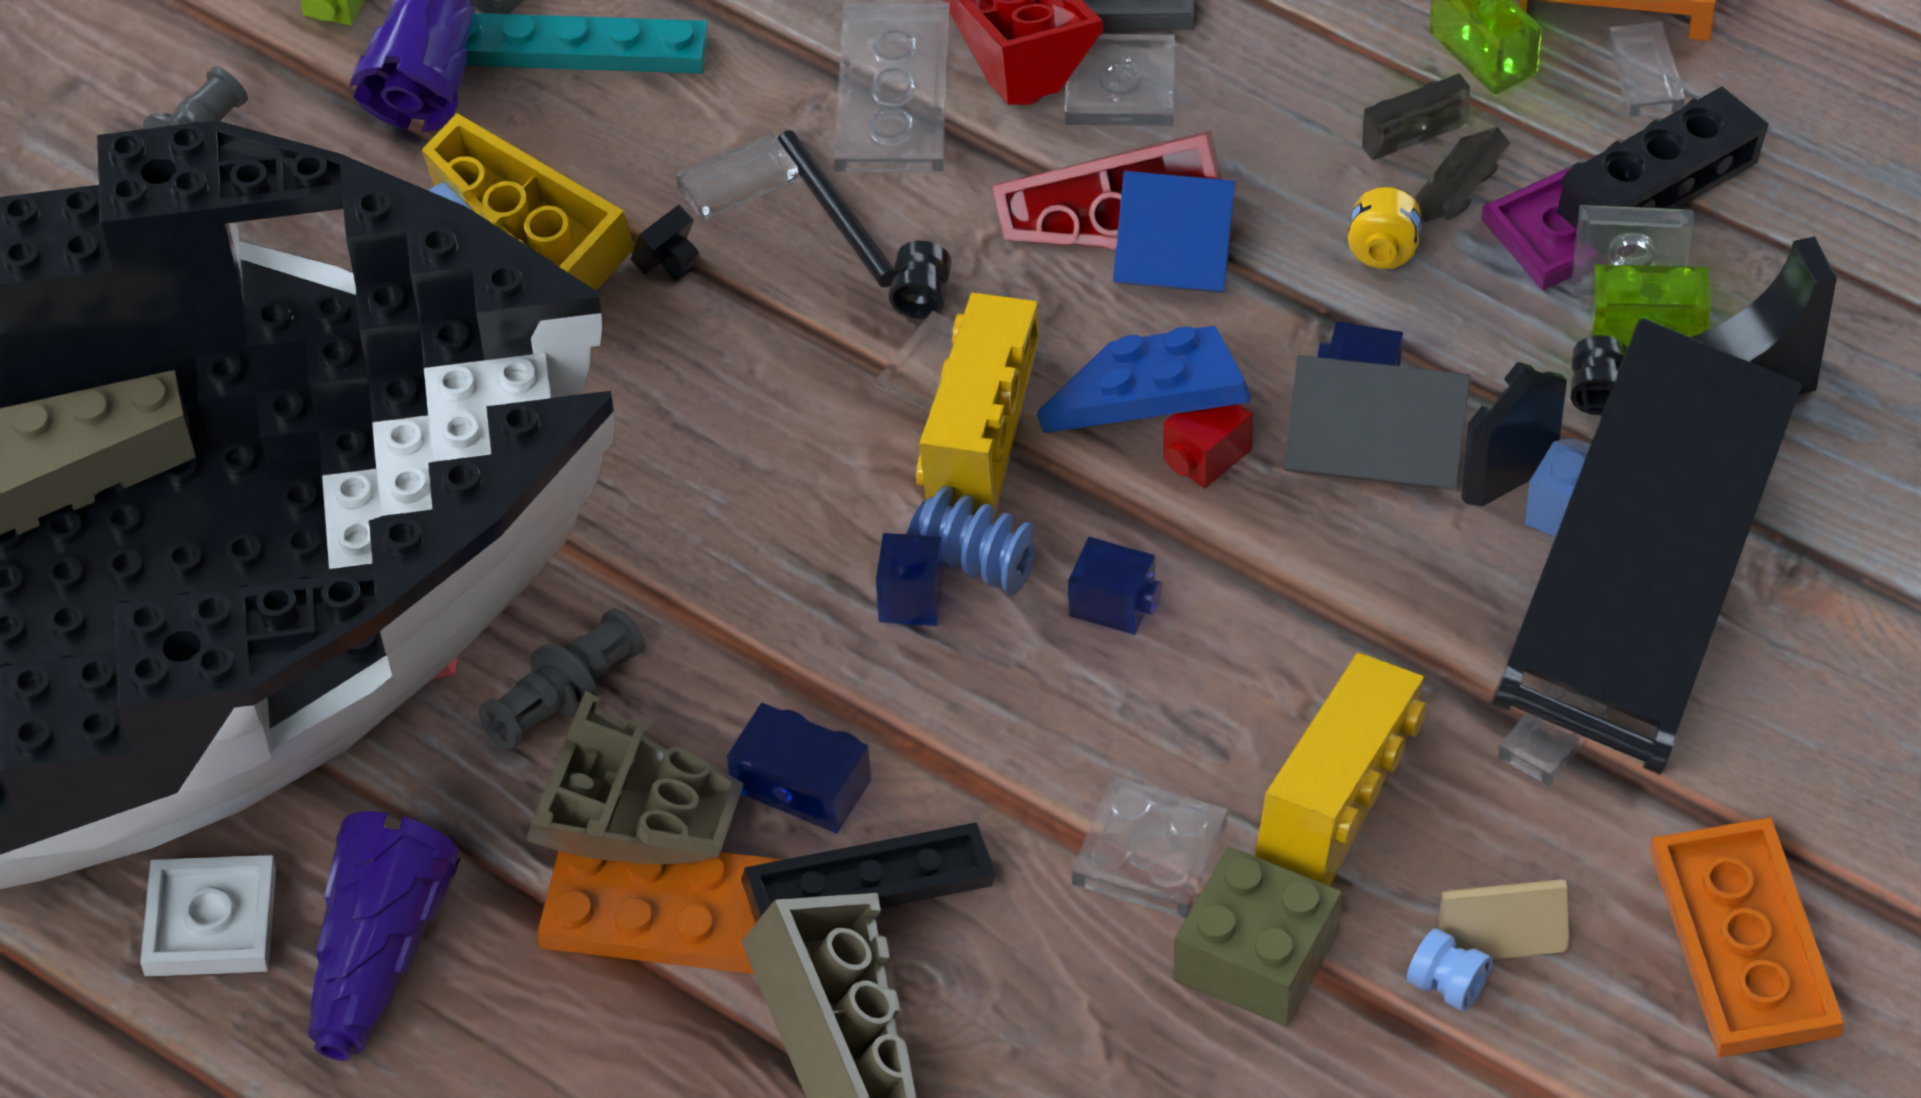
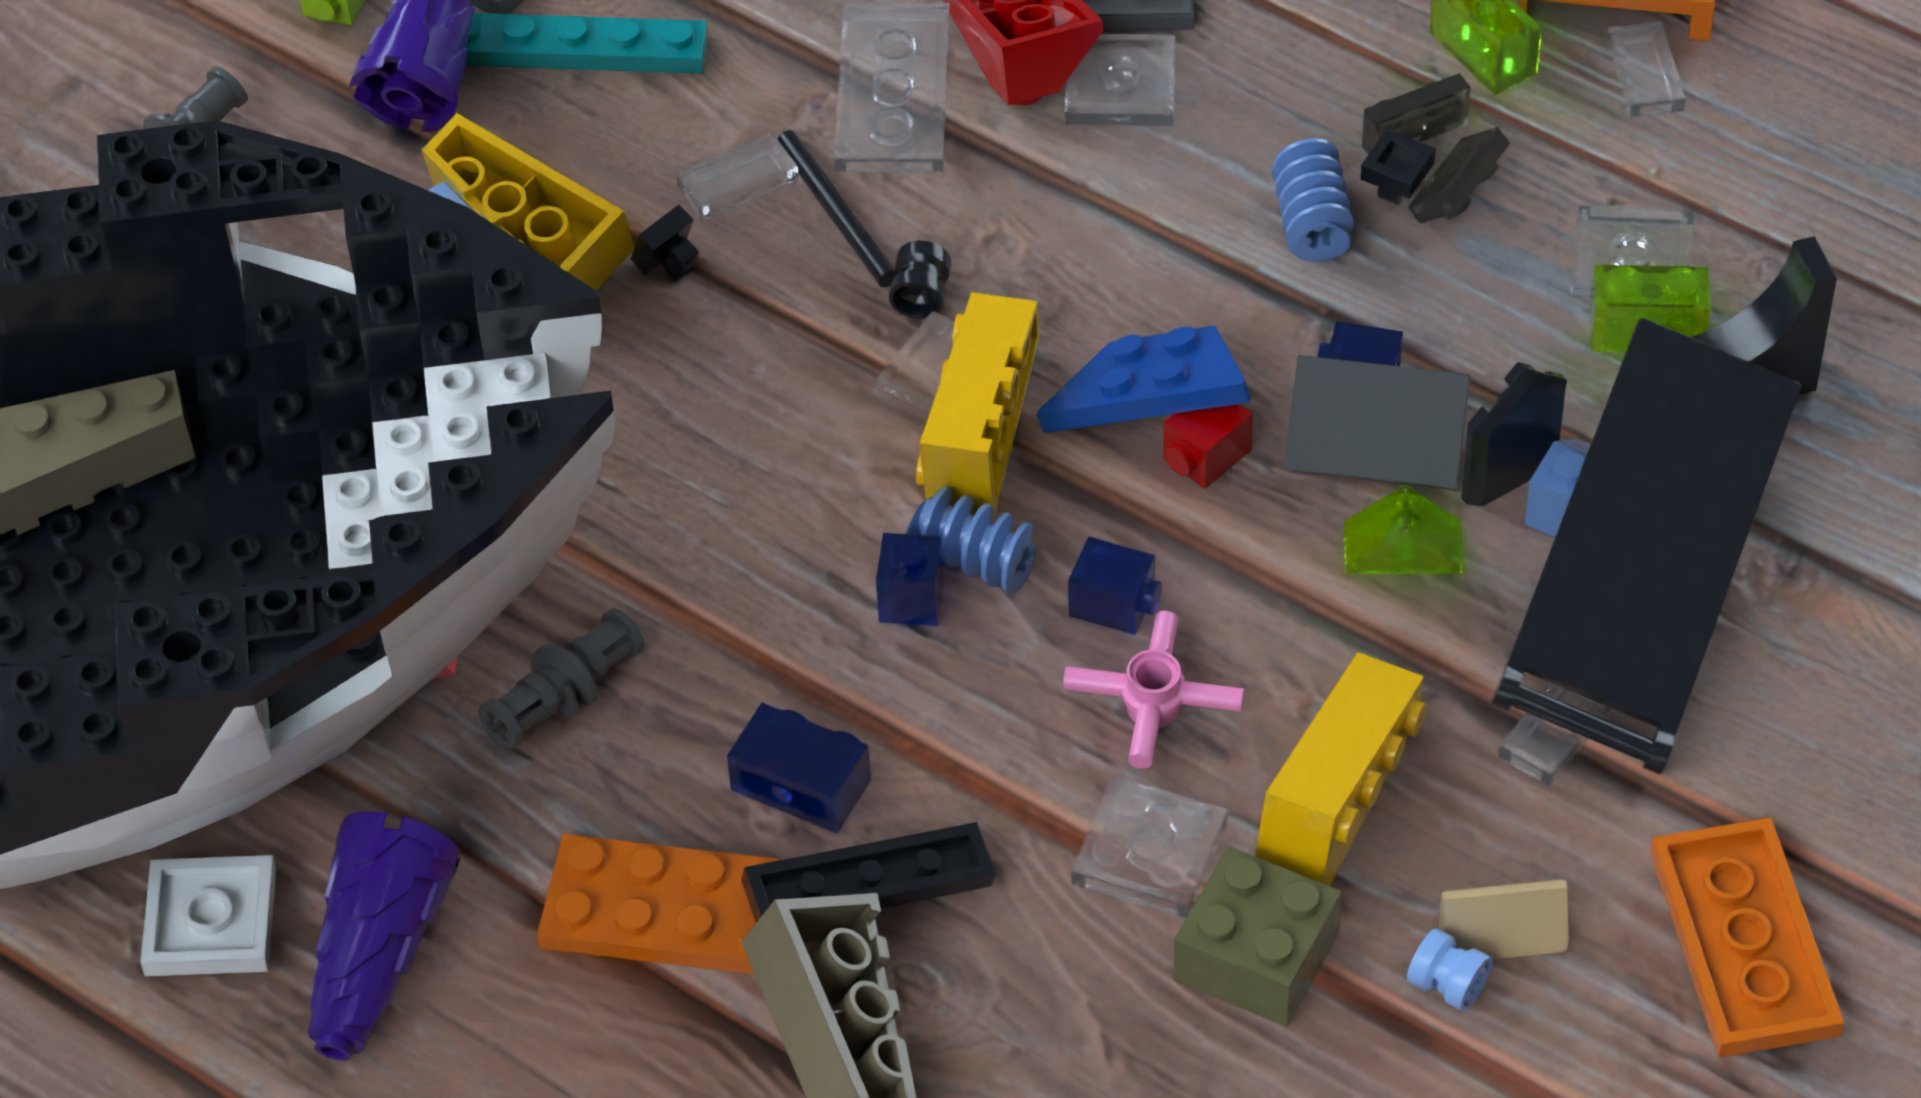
(630, 797): dark tan wedge -> none
(1084, 199): wedge -> none
(1153, 689): none -> bright pink bar
(1174, 232): blue tile -> none
(1313, 200): none -> medium blue piece
(1382, 223): yellow head -> none
(1397, 166): none -> black tile
(1403, 537): none -> clear neon green slope
(1534, 230): magenta tile -> none
(1595, 369): black wheel -> none
(1669, 159): black brick -> none

